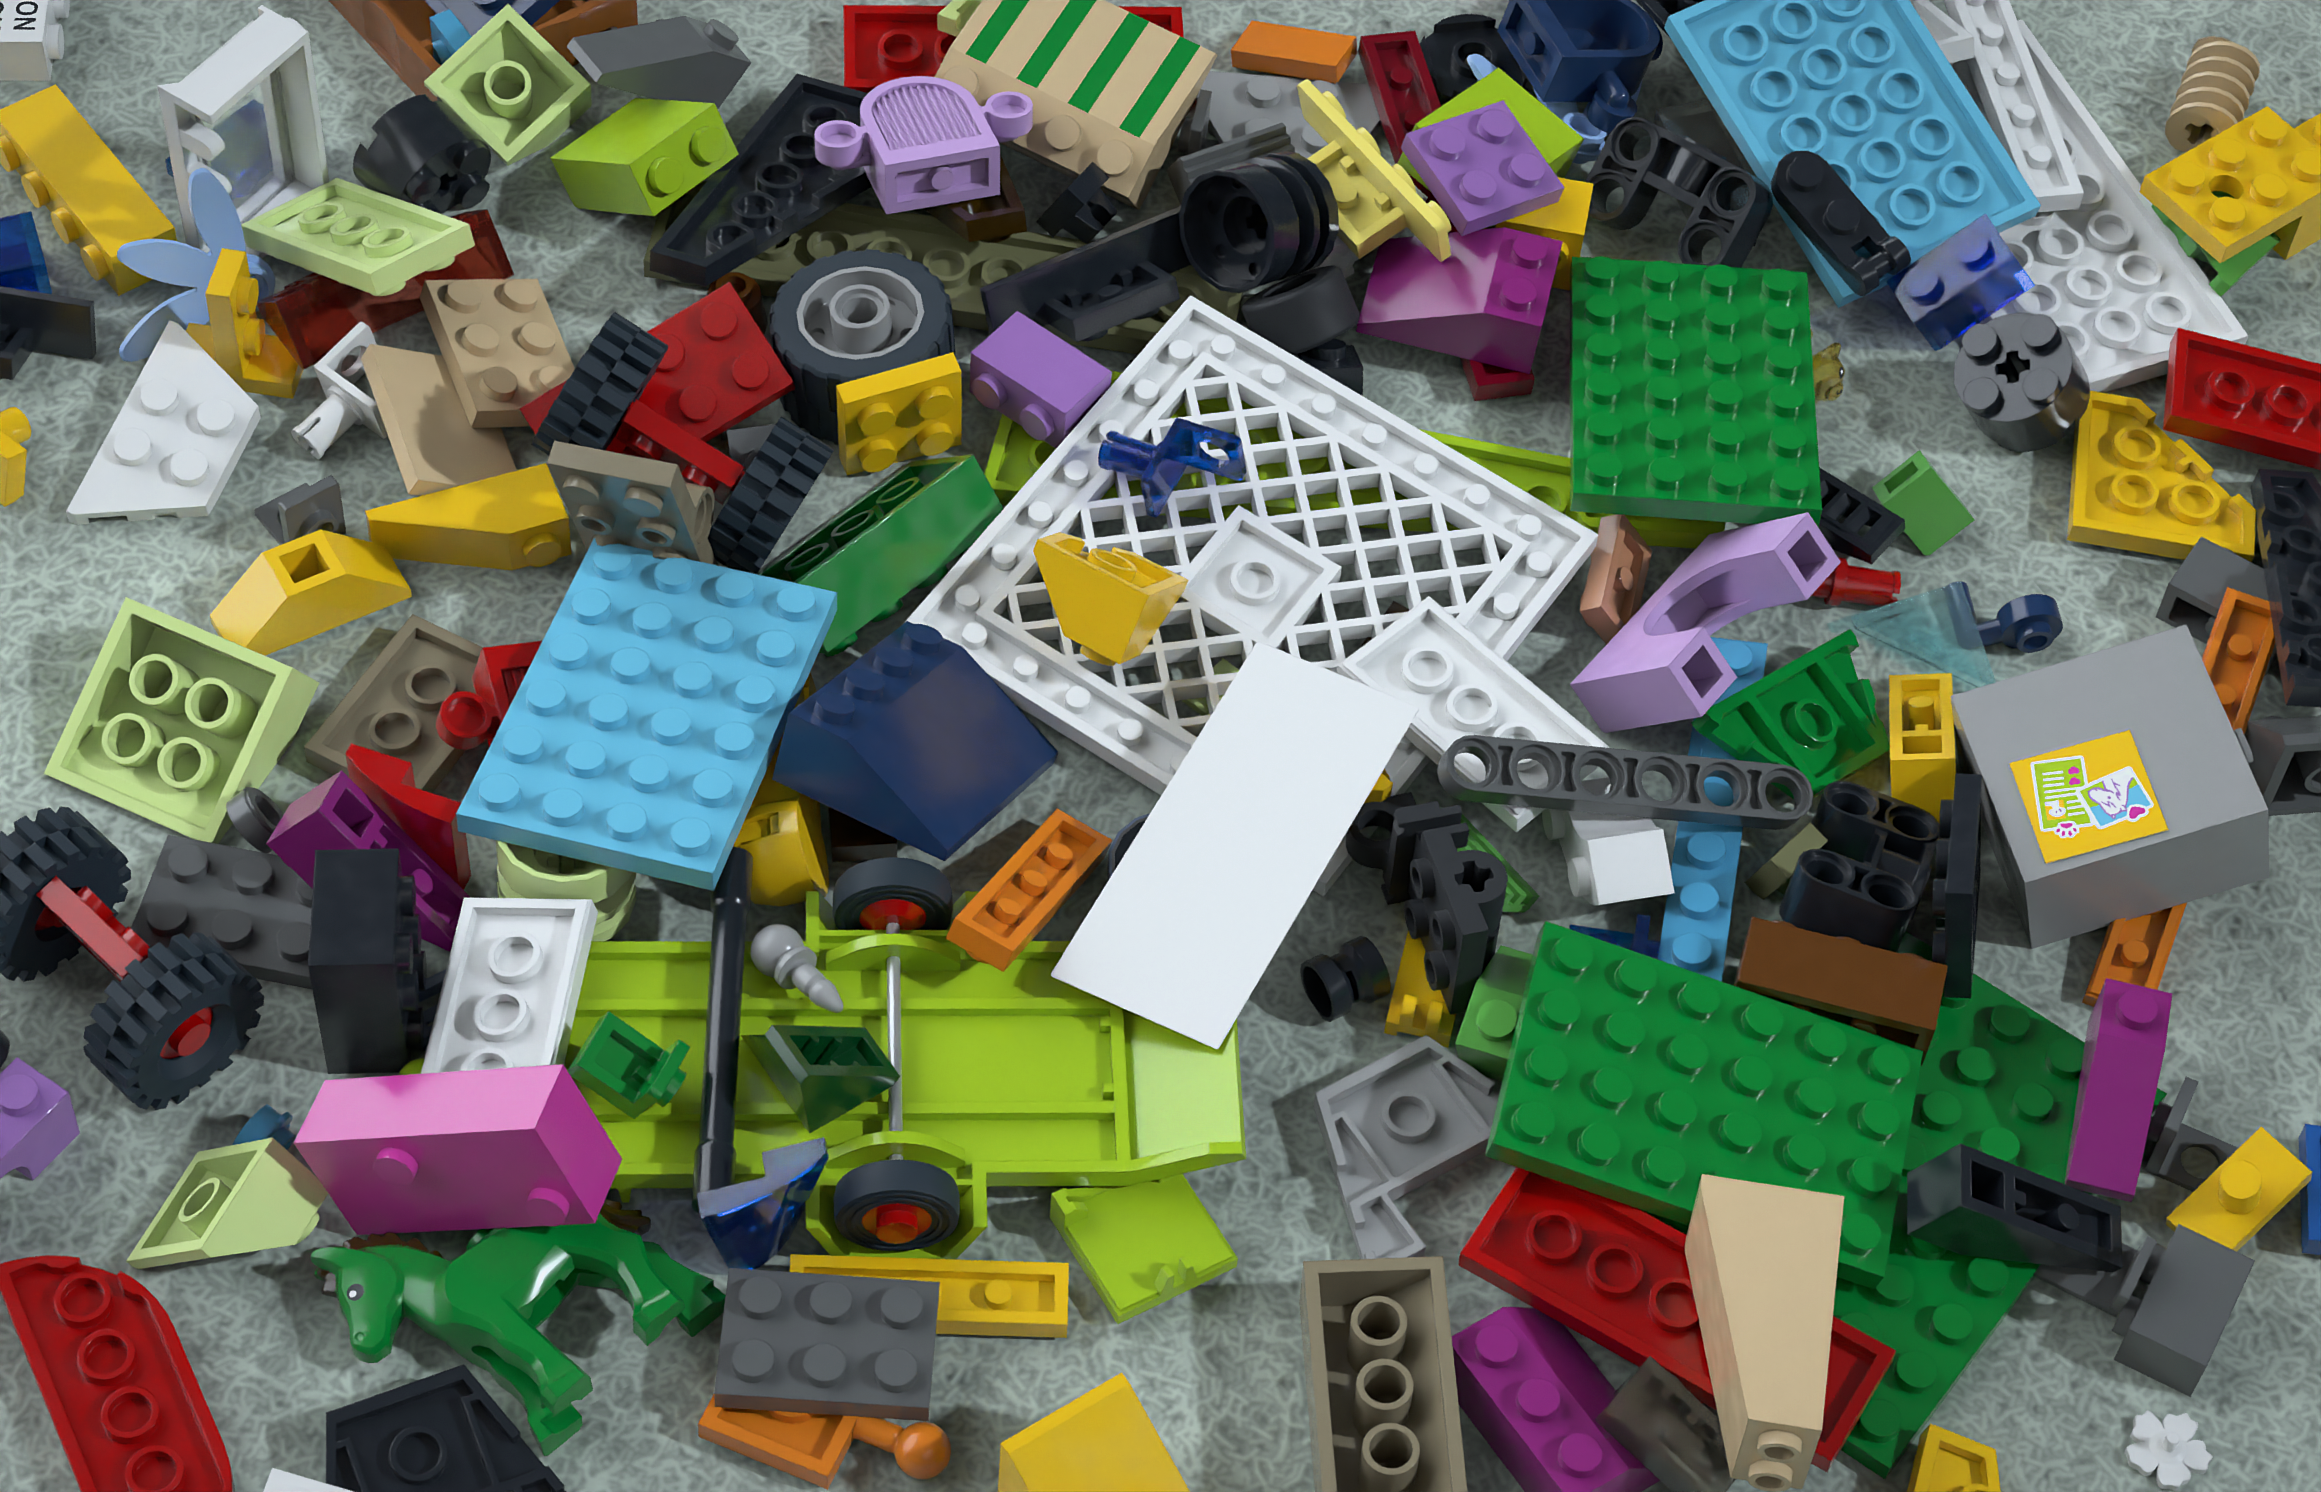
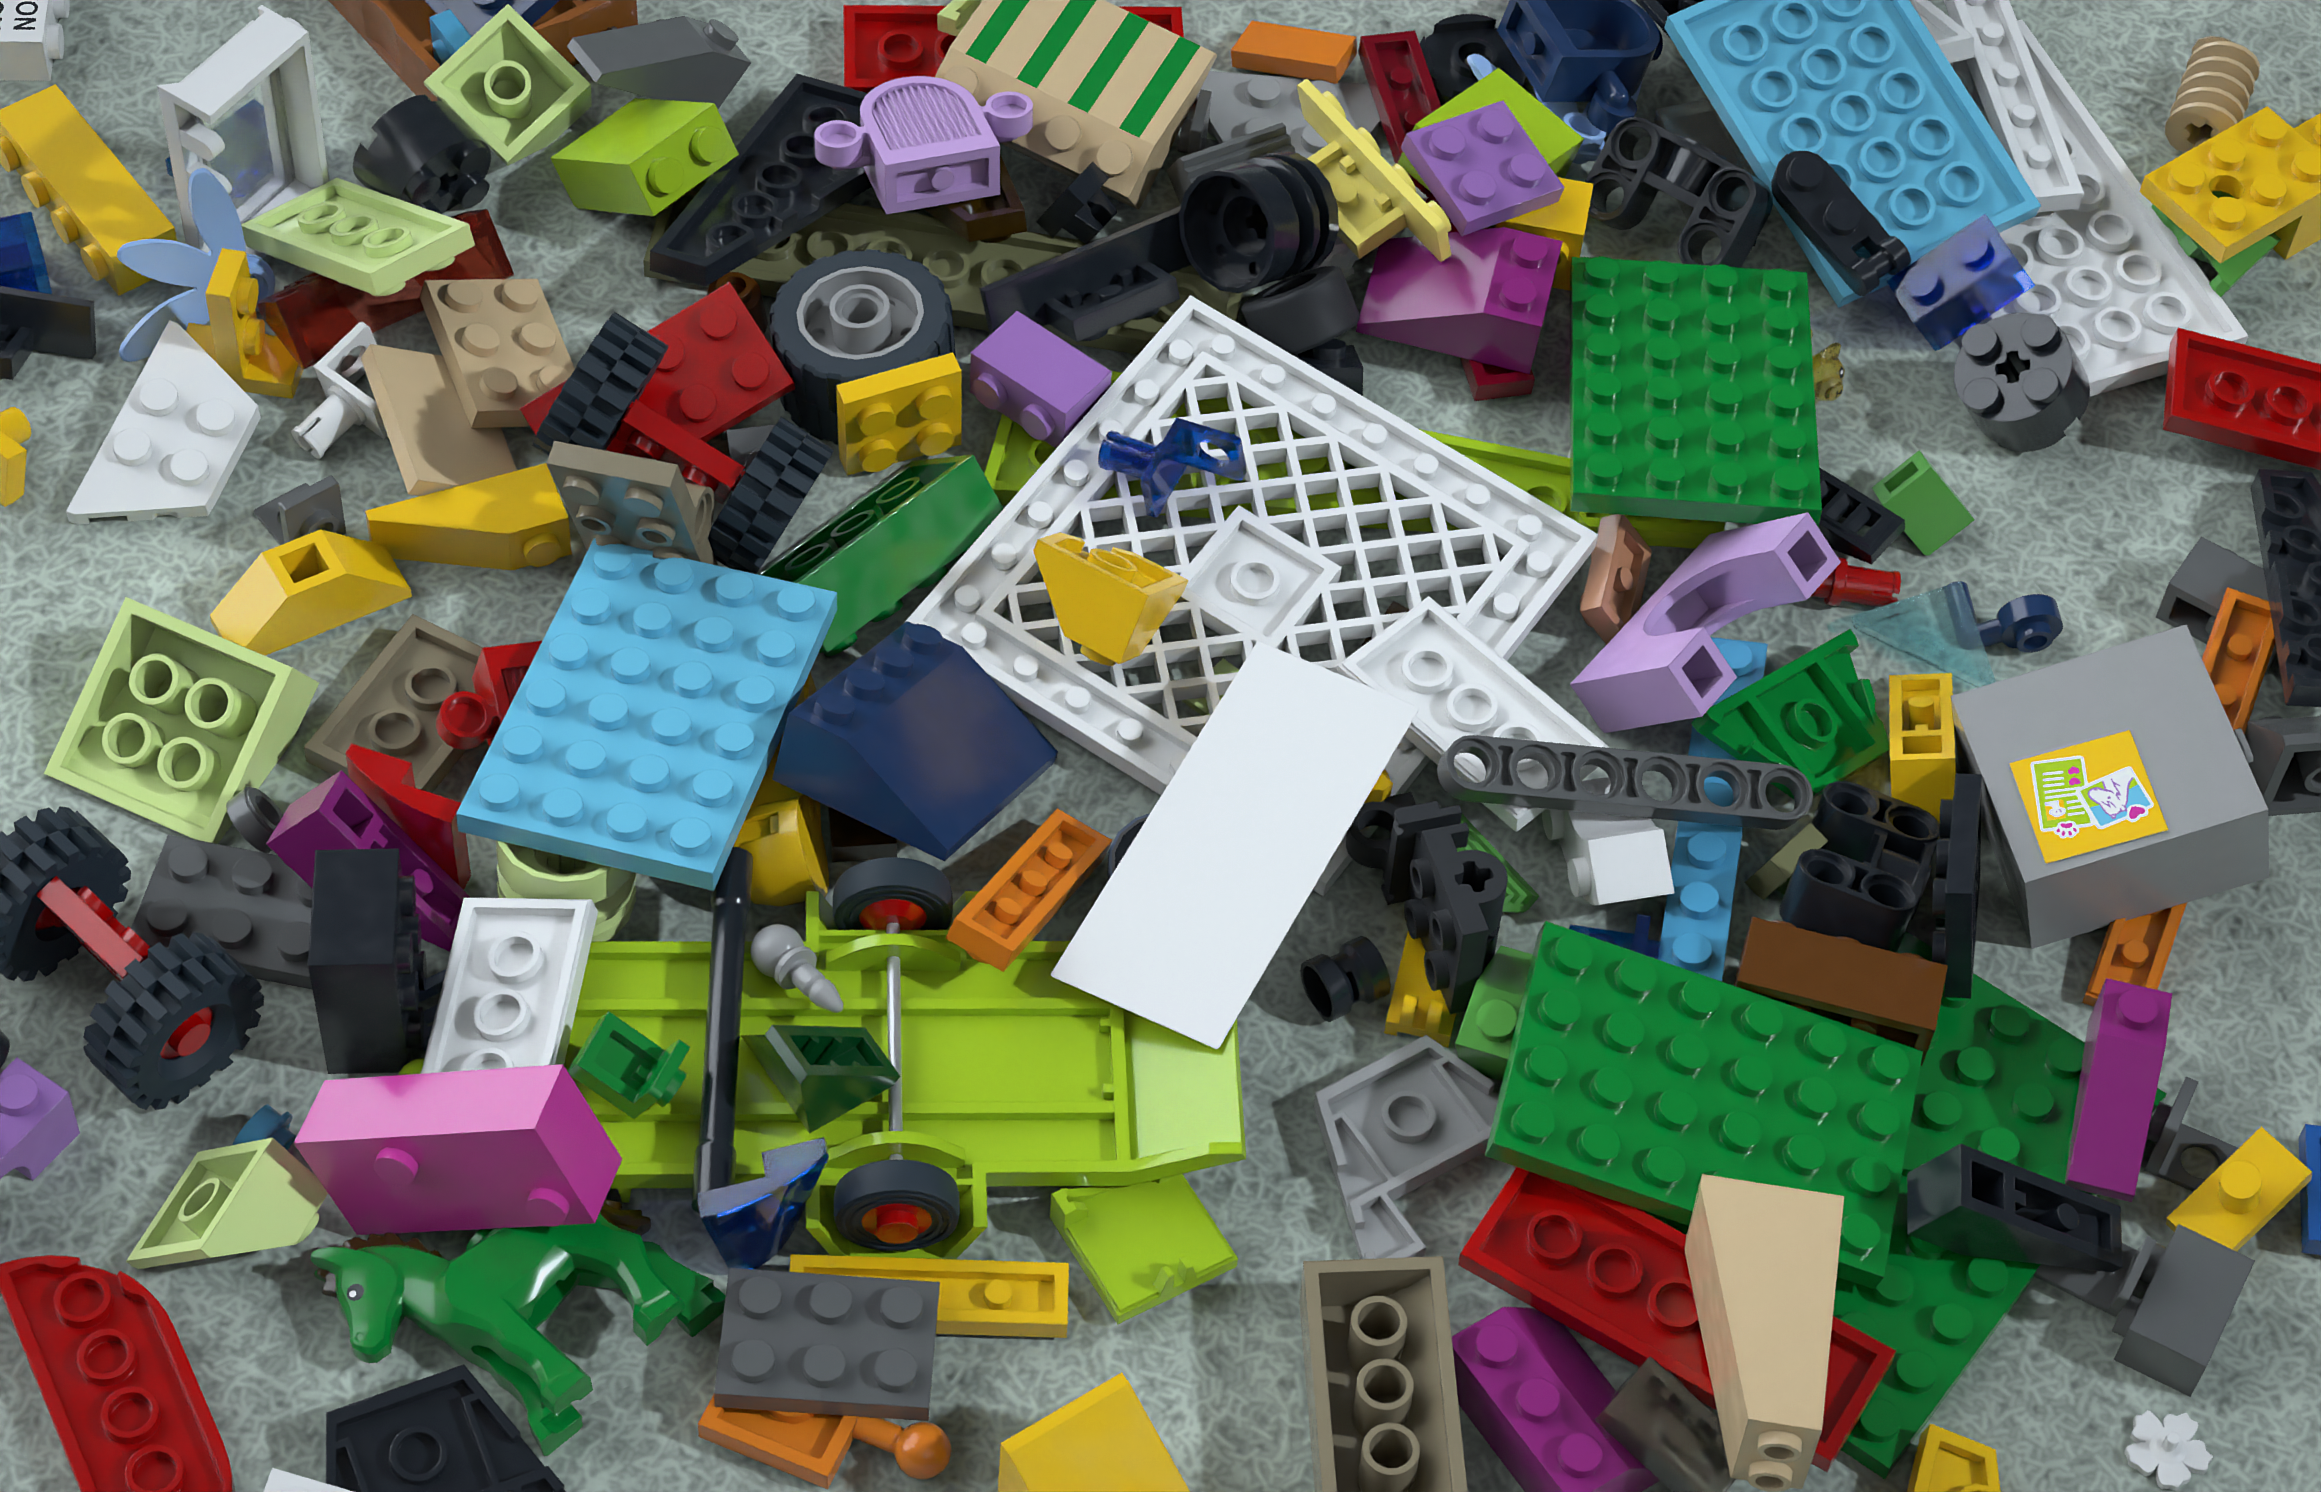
(2145, 490): yellow plate -> none

